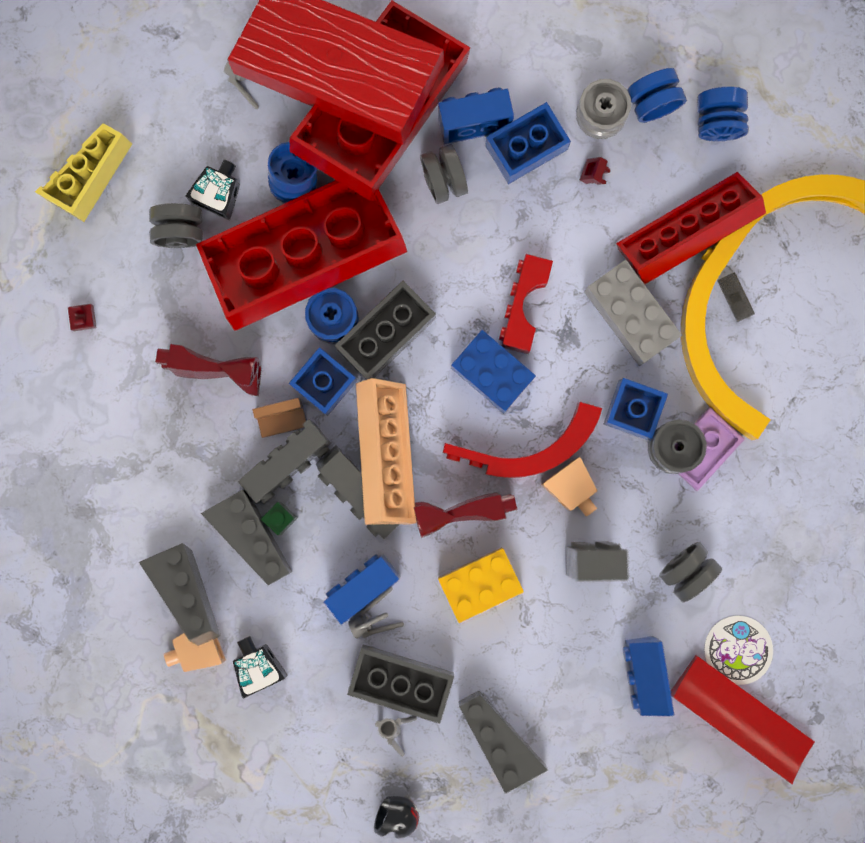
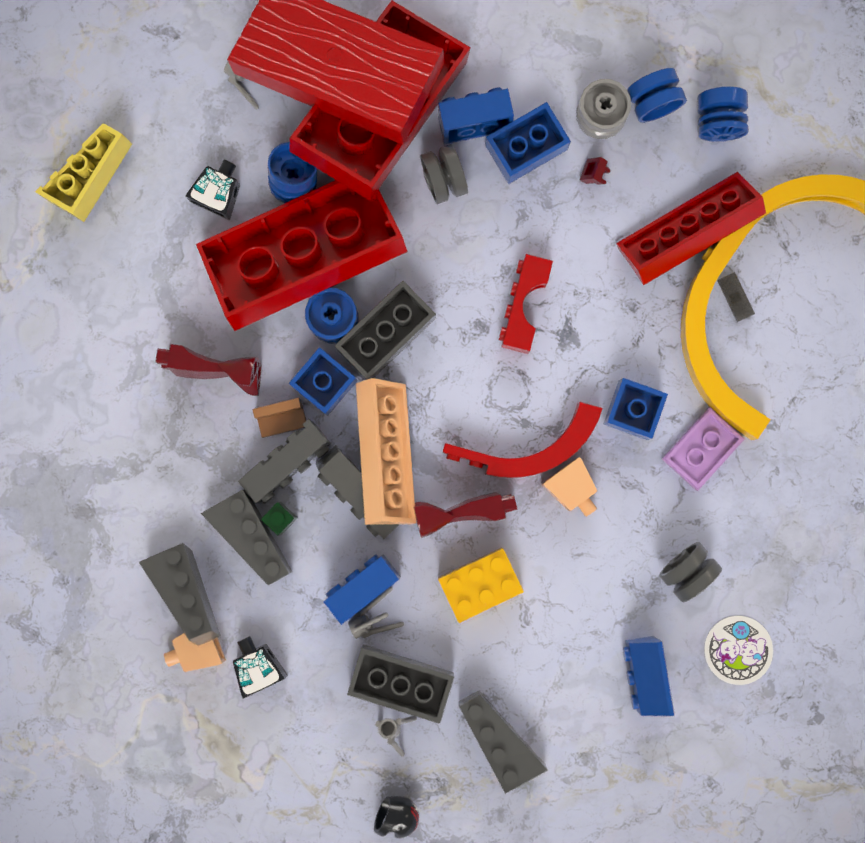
(82, 317): dark red tile -> none
(175, 225): dark grey wheel -> none
(492, 371): blue brick -> none
(596, 561): dark grey brick -> none
(632, 312): light grey brick -> none
(691, 447): dark grey wheel -> none
(742, 718): red arch -> none

